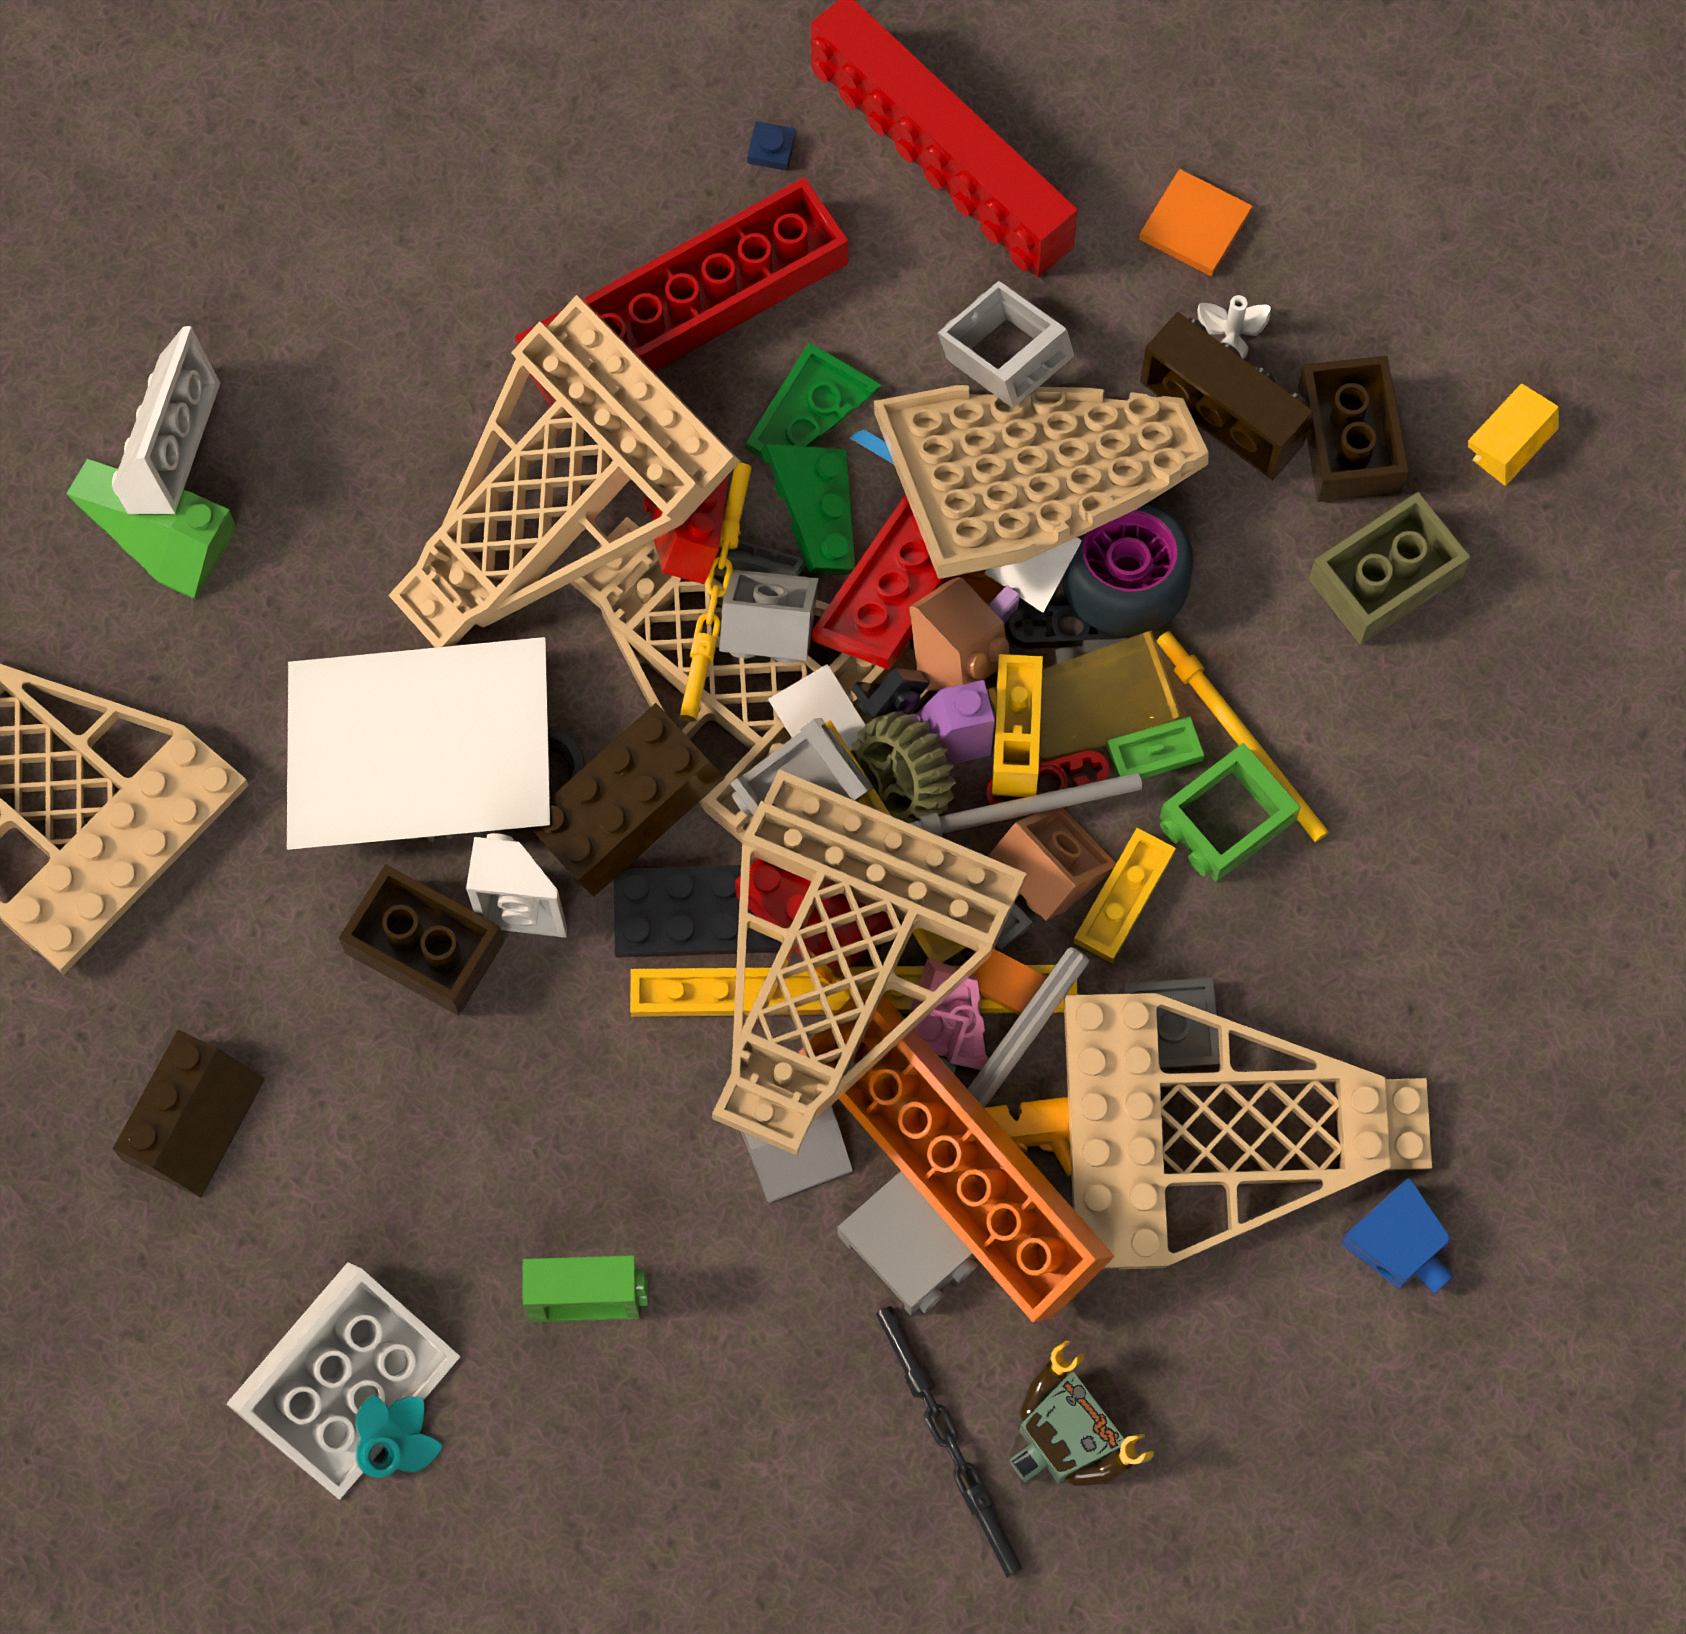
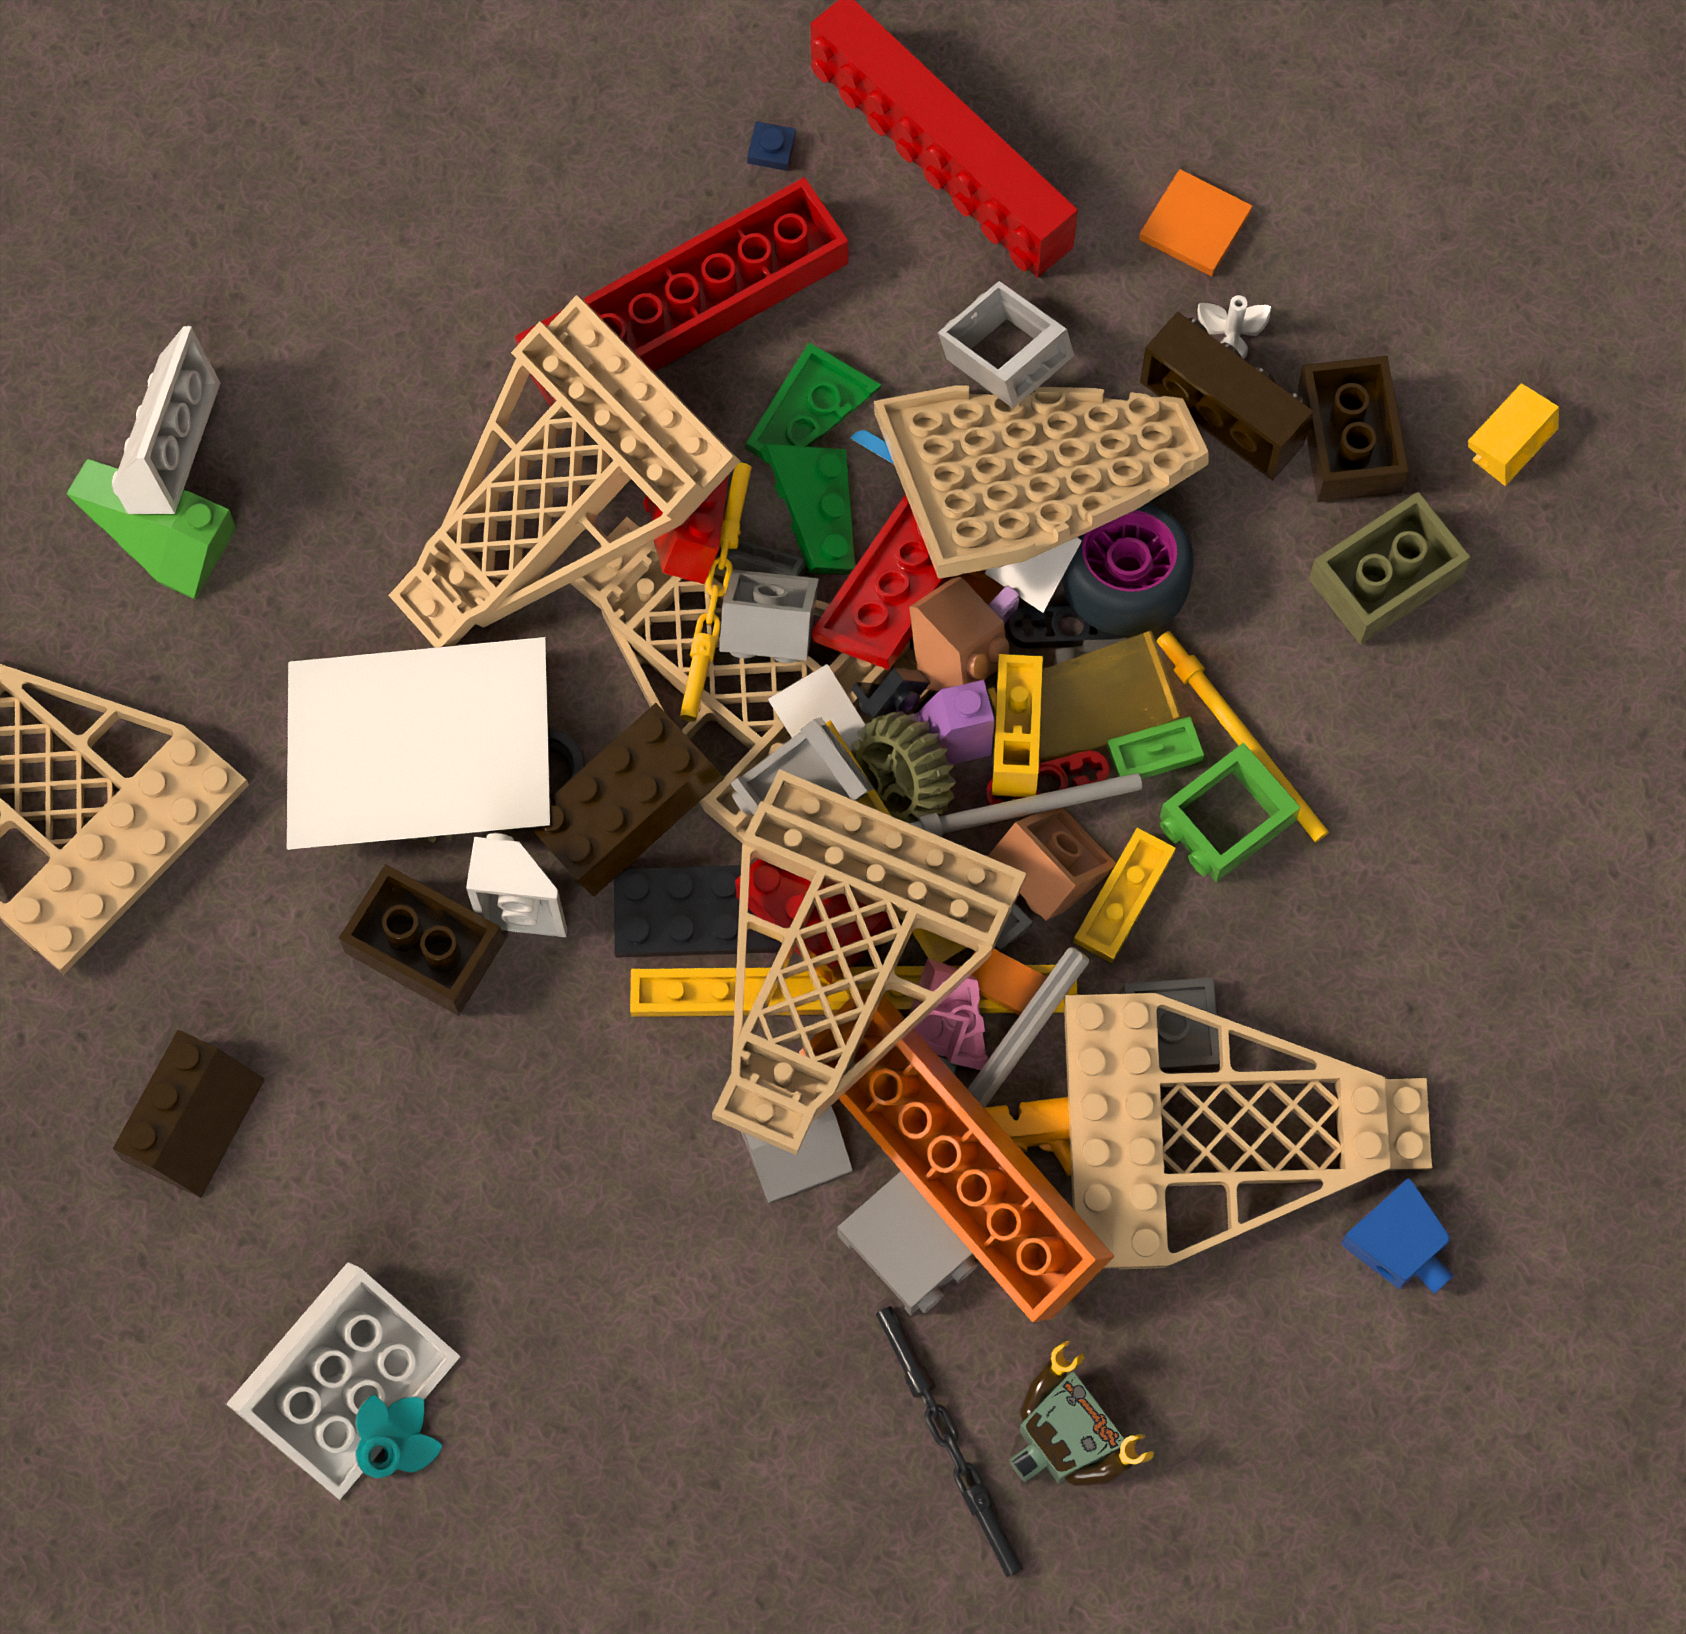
(583, 1288): bright green window -> none

